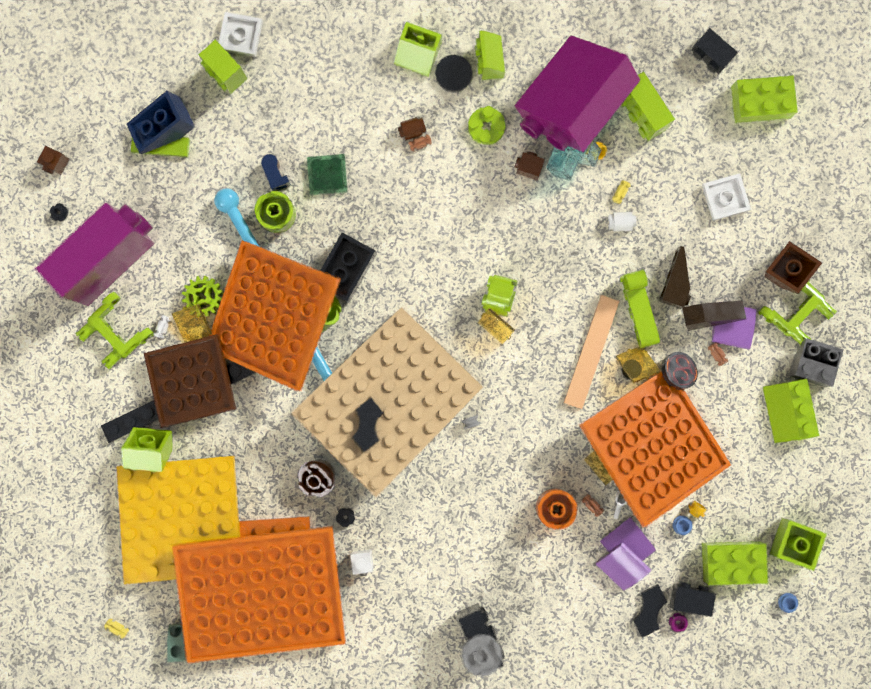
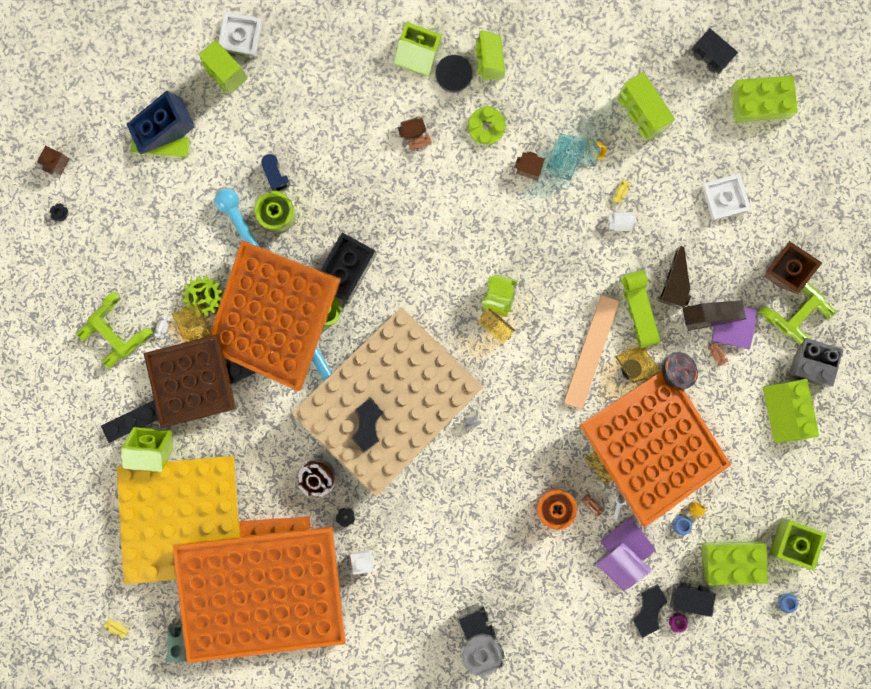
(96, 253): magenta brick -> none
(327, 174): clear green plate -> none
(576, 94): magenta brick -> none

